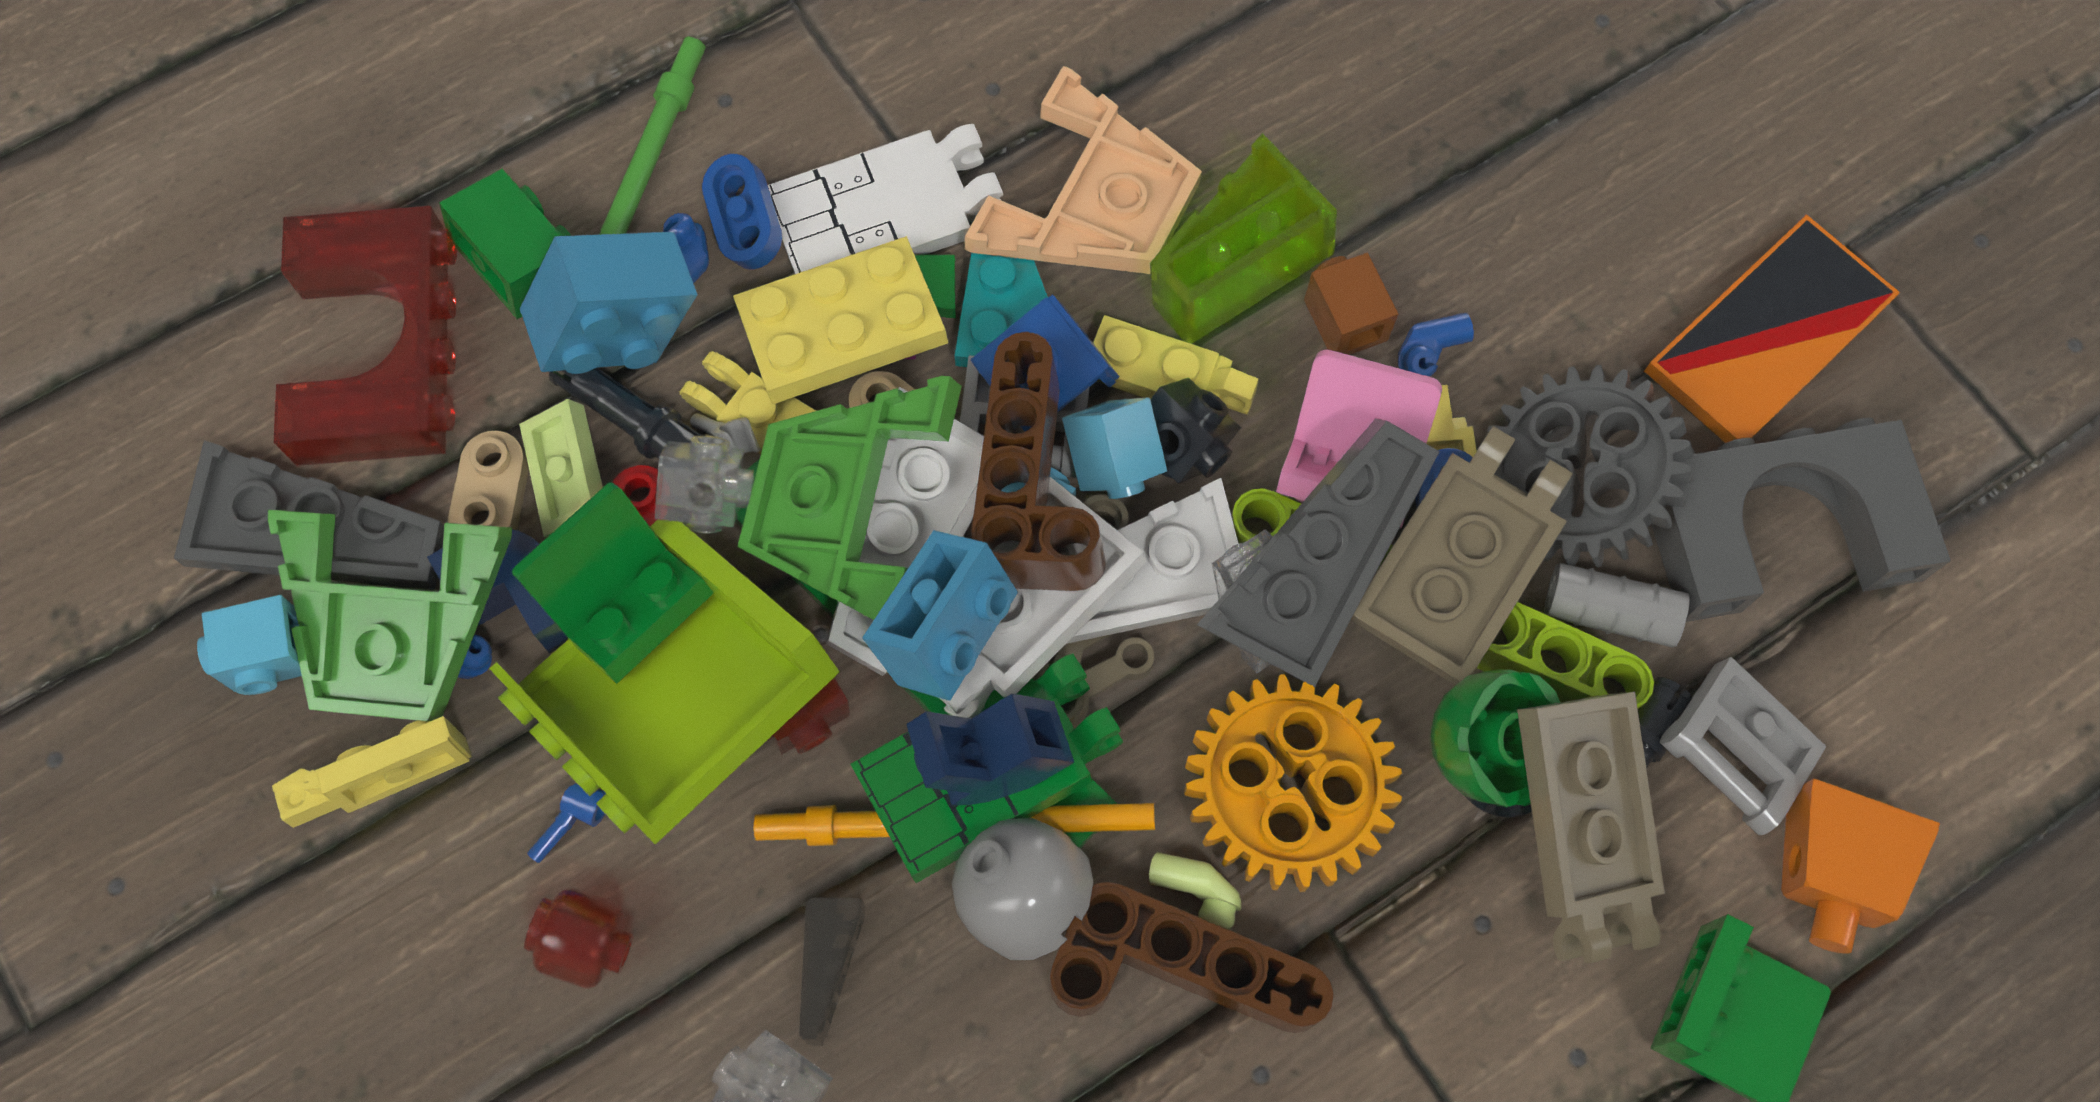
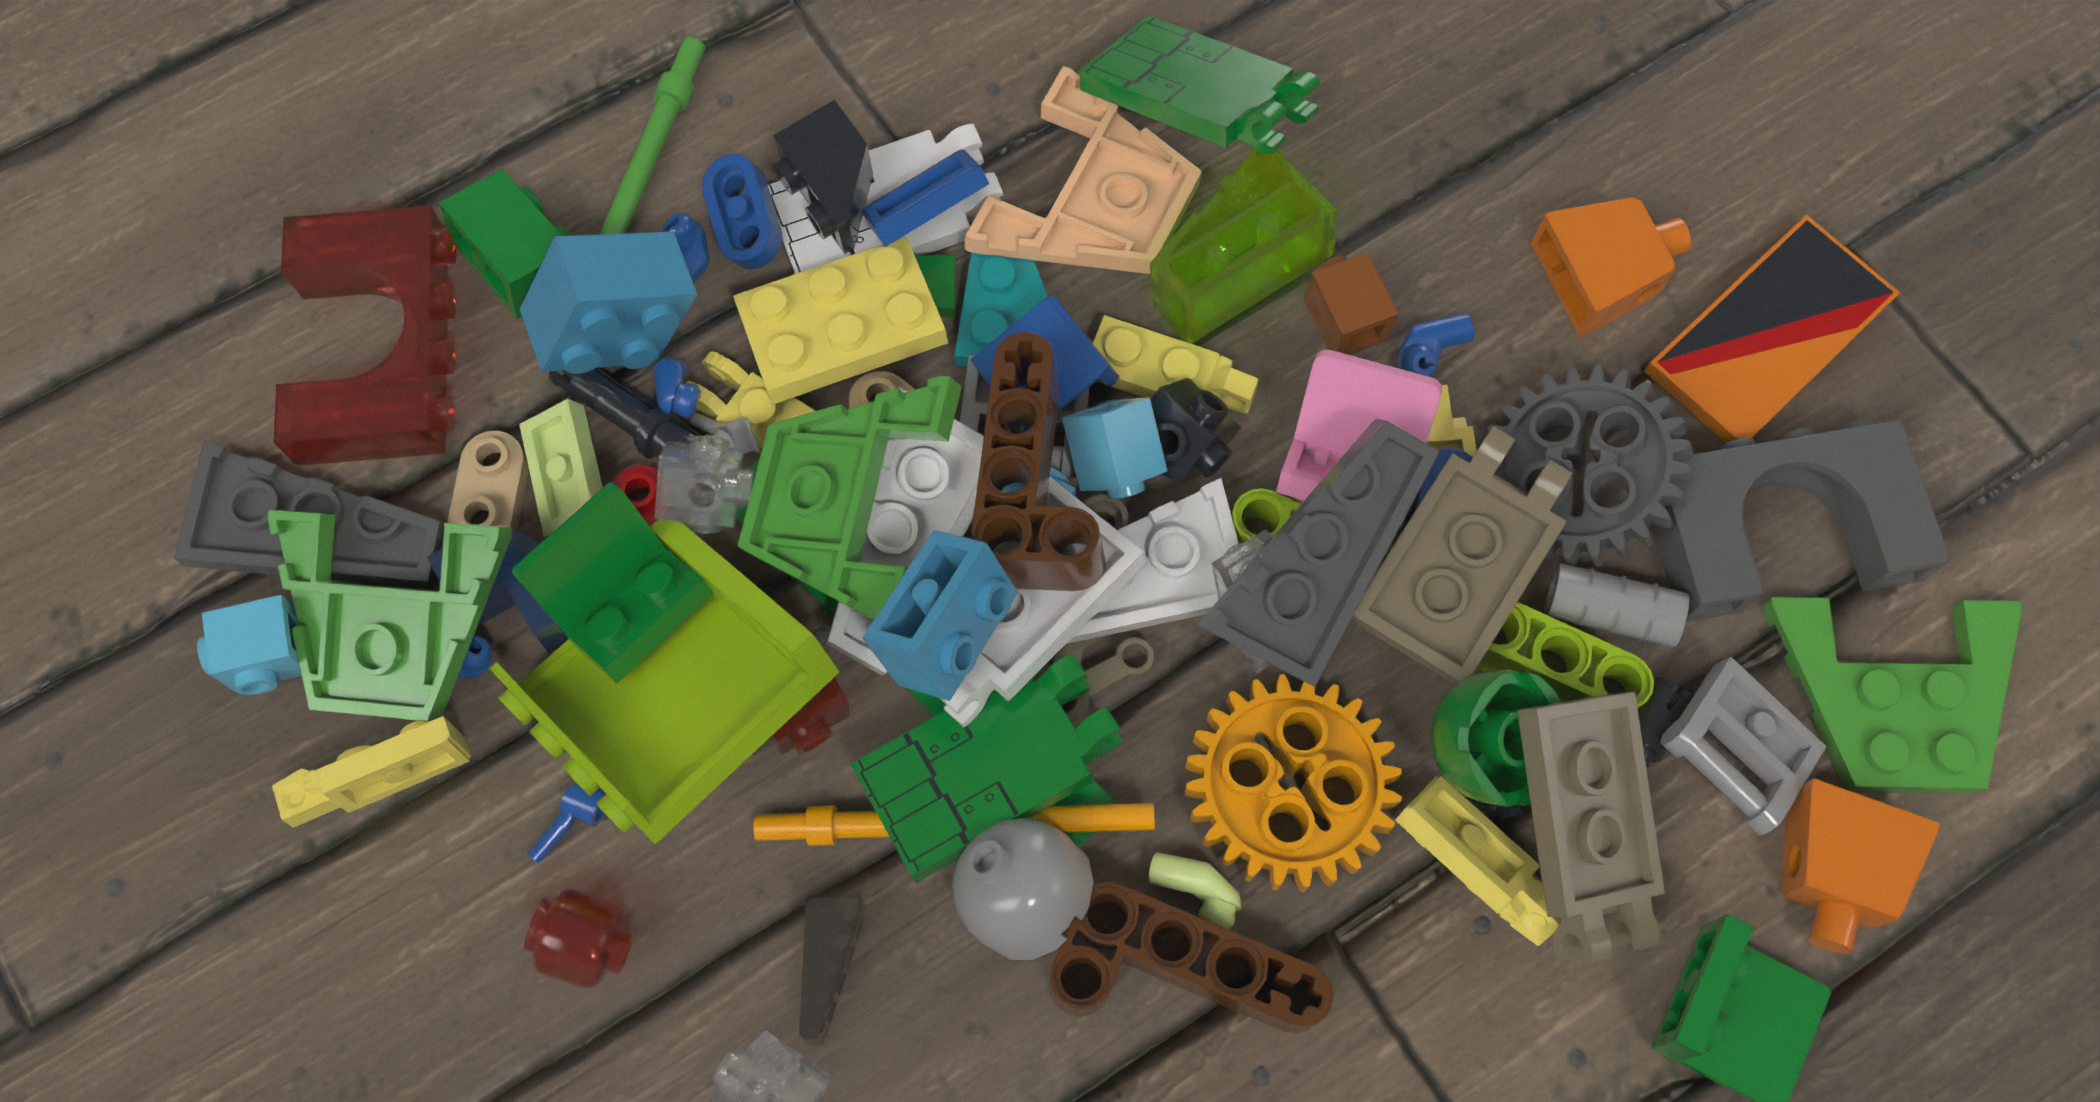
(671, 388): none -> blue arm
(831, 170): none -> black slope
(924, 196): none -> blue tile
(992, 753): dark blue brick -> none
(1200, 85): none -> green tile
(1480, 857): none -> light yellow hinge
(1607, 258): none -> orange torso
(1900, 721): none -> bright green wing

